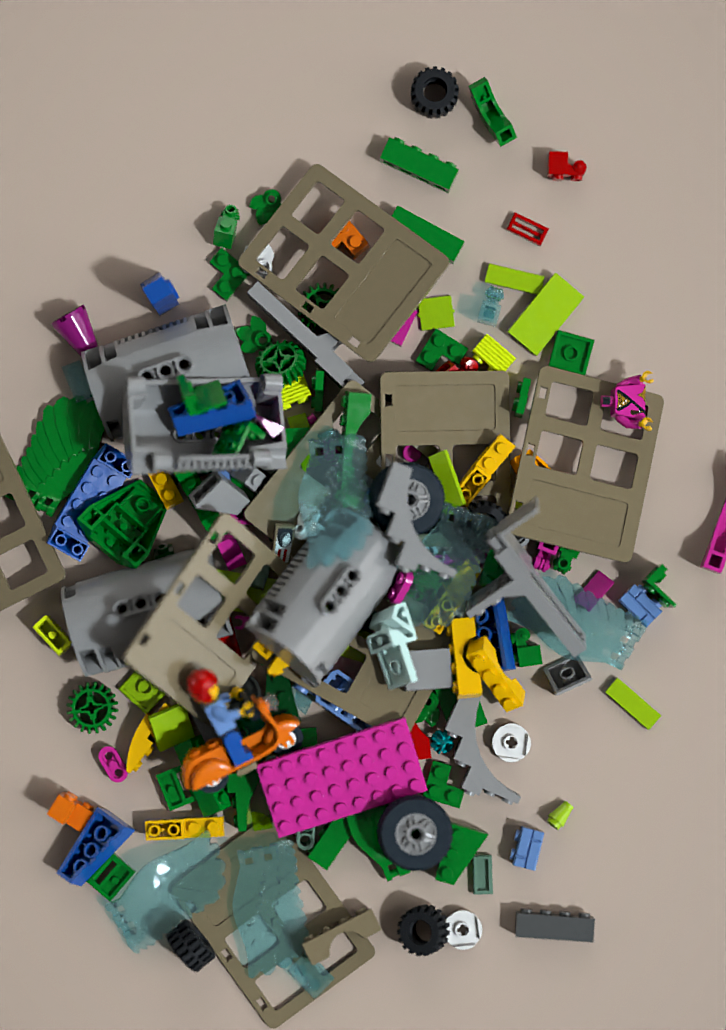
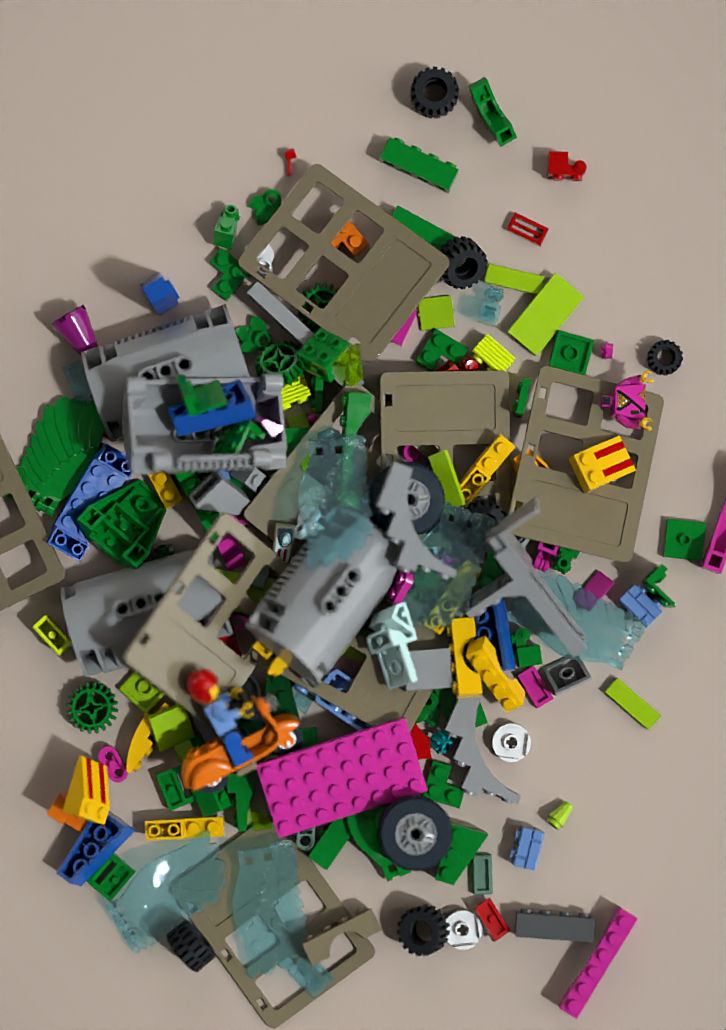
(88, 792): none -> yellow slope
(290, 154): none -> red hand
(320, 353): none -> green bracket
(351, 362): none -> clear neon green slope
(473, 267): none -> black tyre
(491, 919): none -> red plate
(535, 687): none -> dark pink tile
(598, 963): none -> dark pink arch
(601, 464): none -> yellow slope
(607, 350): none -> dark pink plate
(667, 346): none -> black tyre
(684, 539): none -> green plate

